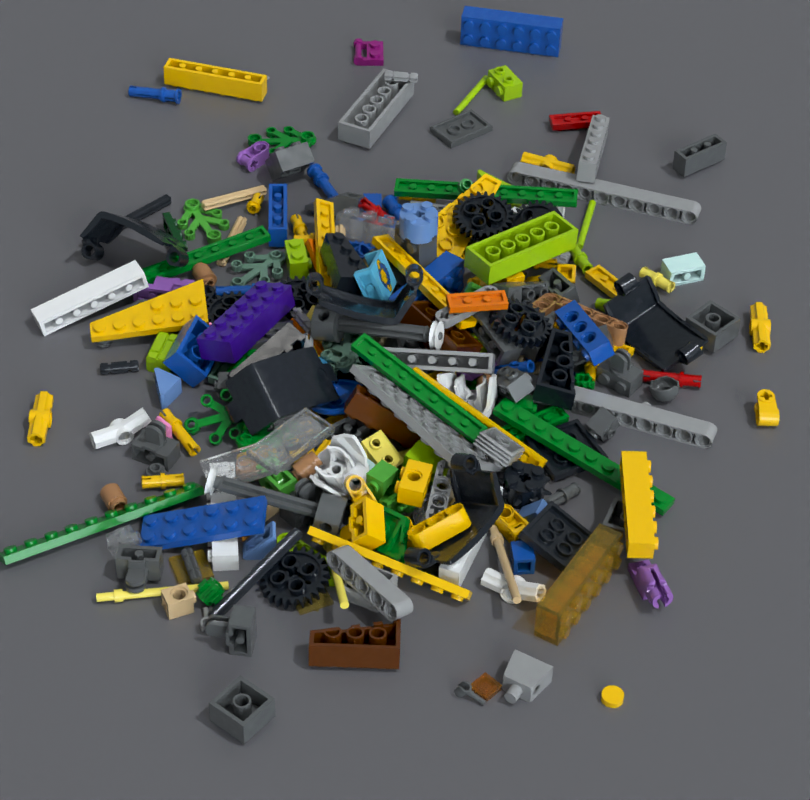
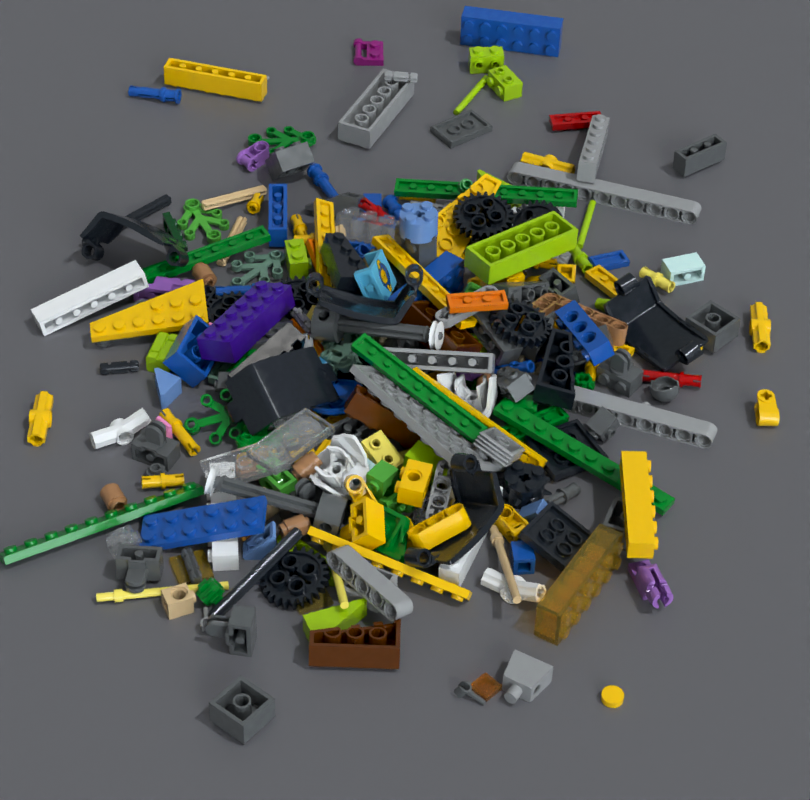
(298, 521): none -> medium nougat brick
(335, 617): none -> lime slope
(485, 58): none -> lime brick
(610, 260): none -> blue tile

